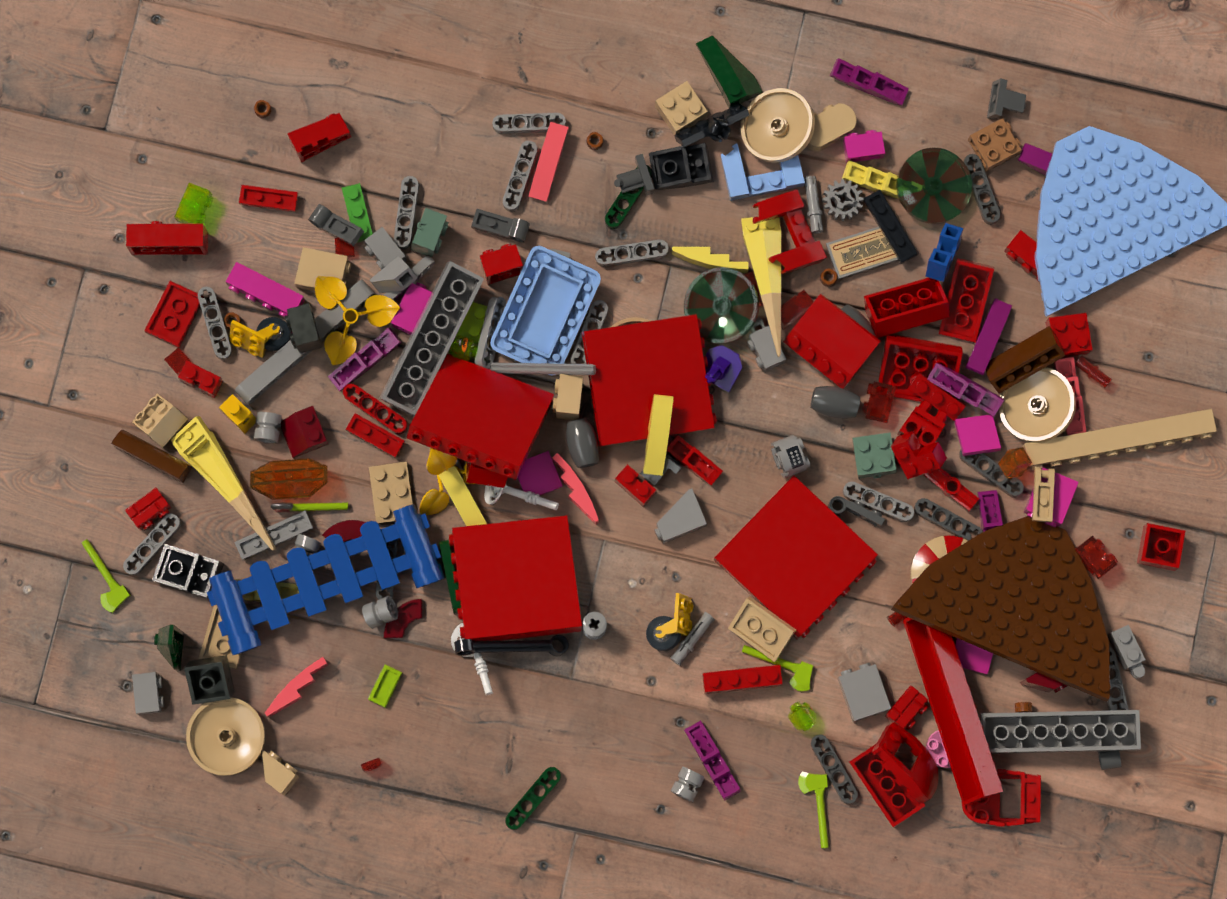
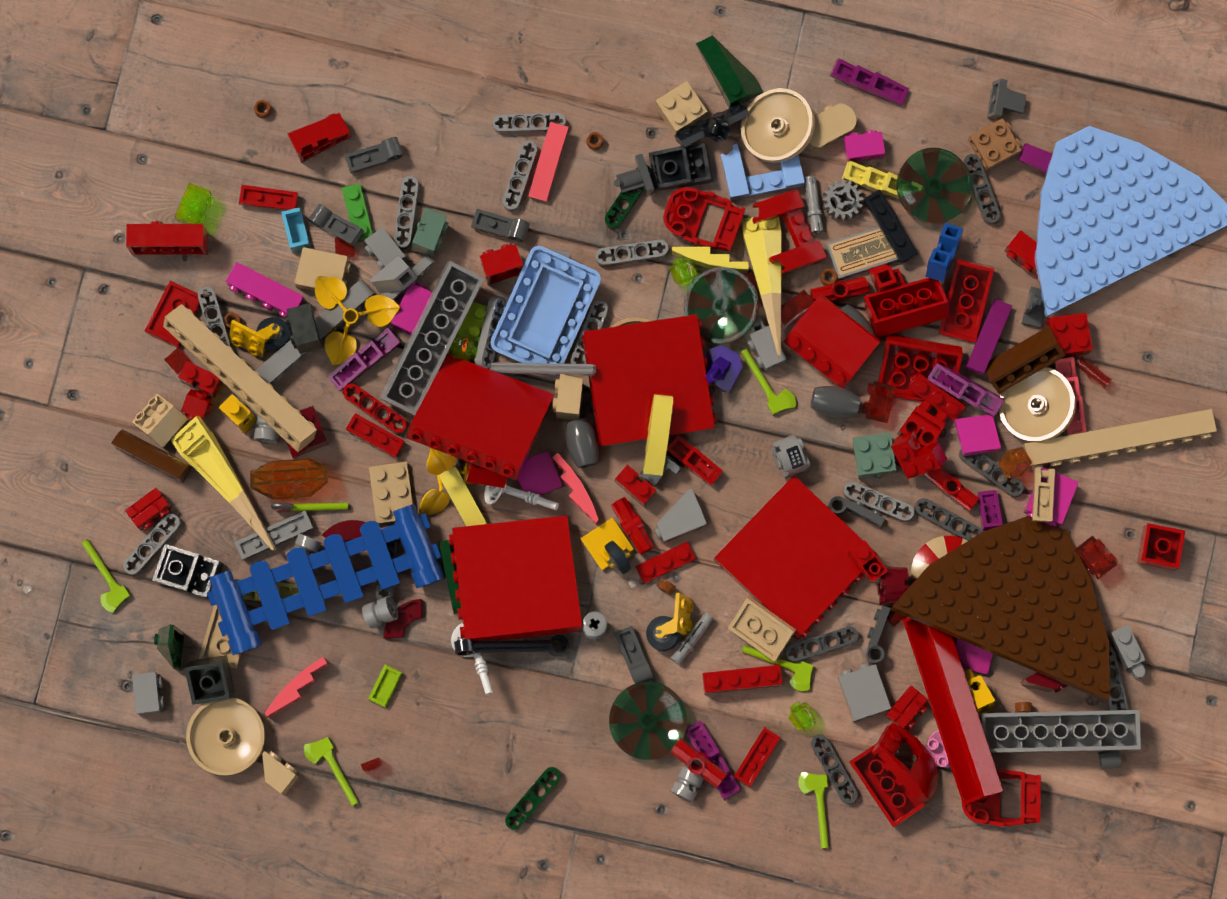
(197, 404): none -> red brick
(240, 377): none -> tan brick
(295, 229): none -> medium azure panel
(323, 748): none -> lime piece
(375, 155): none -> dark grey plate
(609, 546): none -> yellow plate
(632, 525): none -> red piece
(633, 655): none -> dark grey plate
(647, 720): none -> dish
(665, 562): none -> red plate
(666, 586): none -> dark orange axle
(682, 271): none -> clear neon green head
(687, 209): none -> red slope
(708, 770): none -> red piece
(756, 757): none -> red plate
(775, 404): none -> lime piece
(822, 646): none -> dark grey beam
(851, 289): none -> red piece
(867, 561): none -> red slope
(874, 634): none -> dark grey plate
(885, 277): none -> red brick
(892, 585): none -> dark red brick
(982, 696): none -> yellow torso
(1034, 309): none -> dark grey piece

